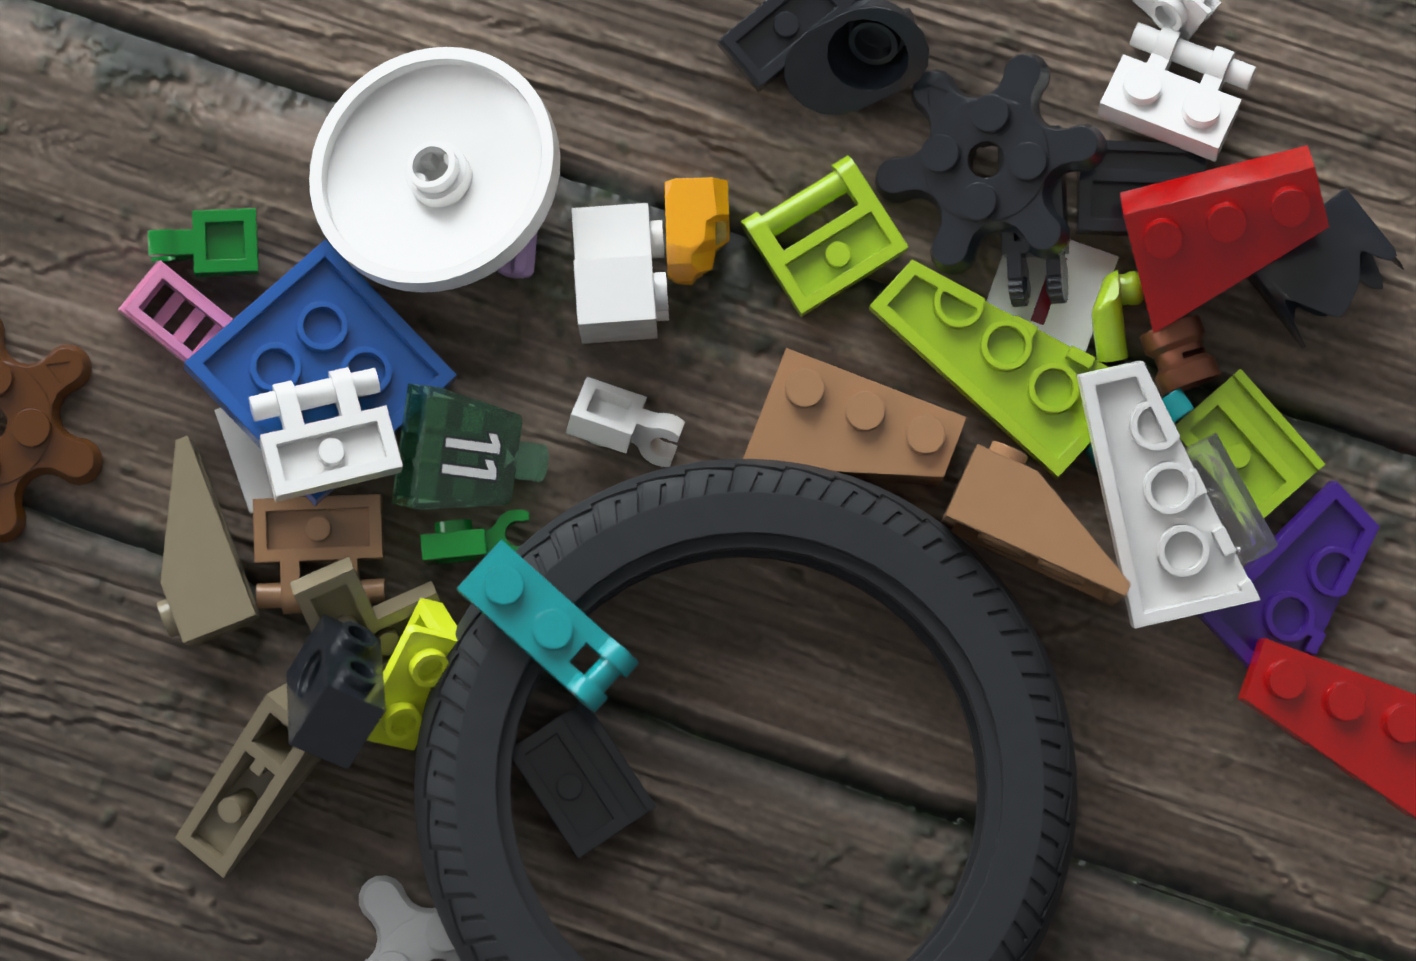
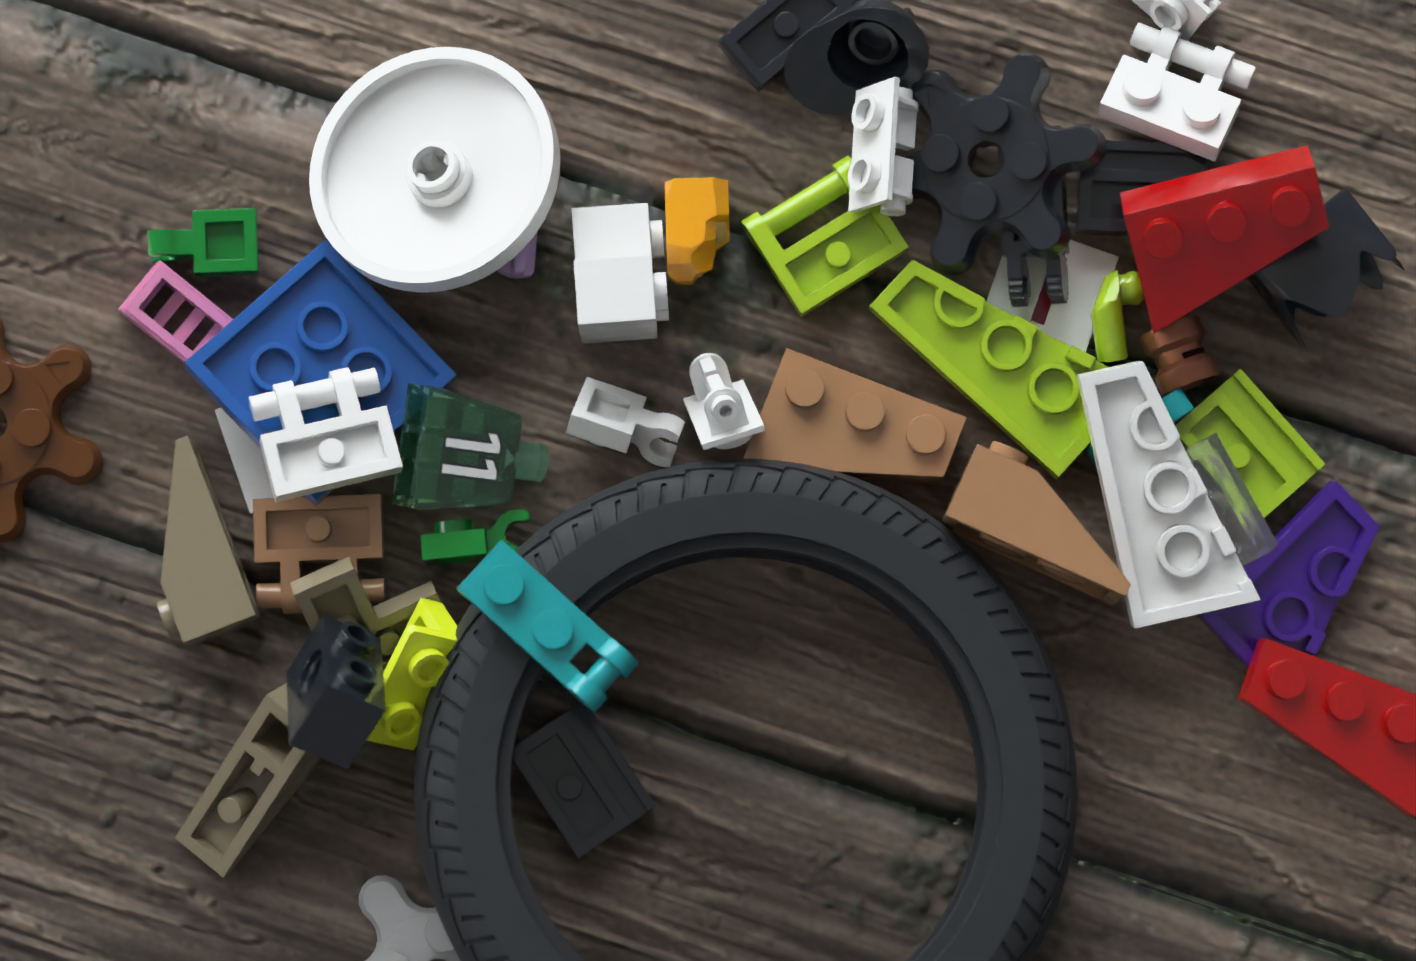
(720, 409): none -> white hinge
(882, 121): none -> white hinge

